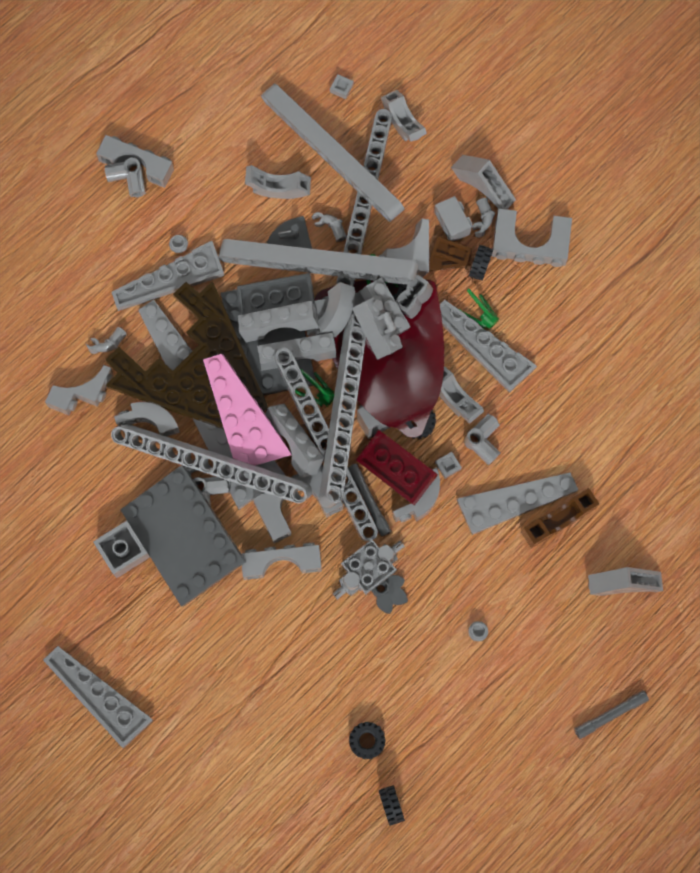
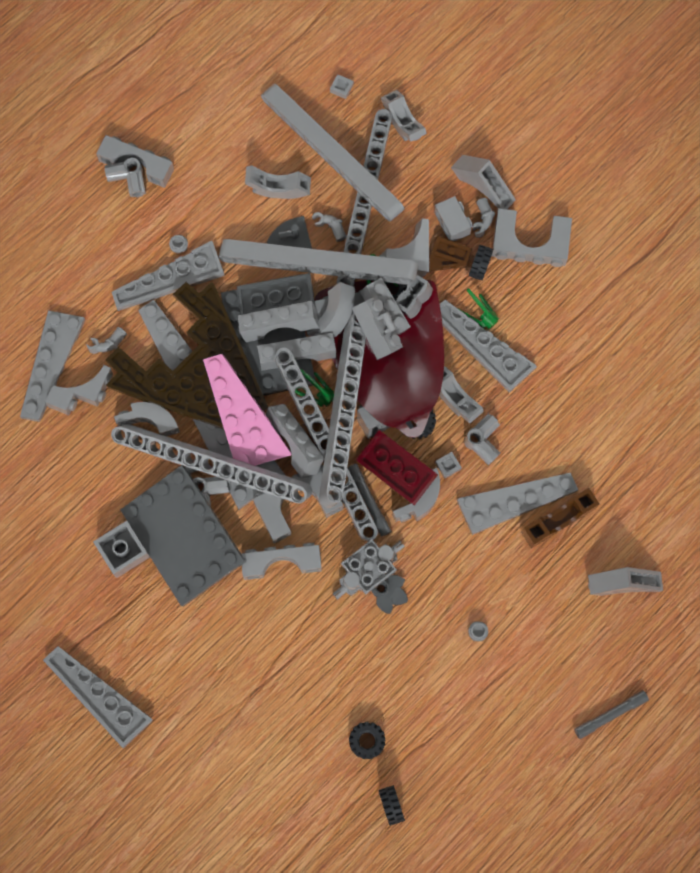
(54, 348): none -> light grey wing

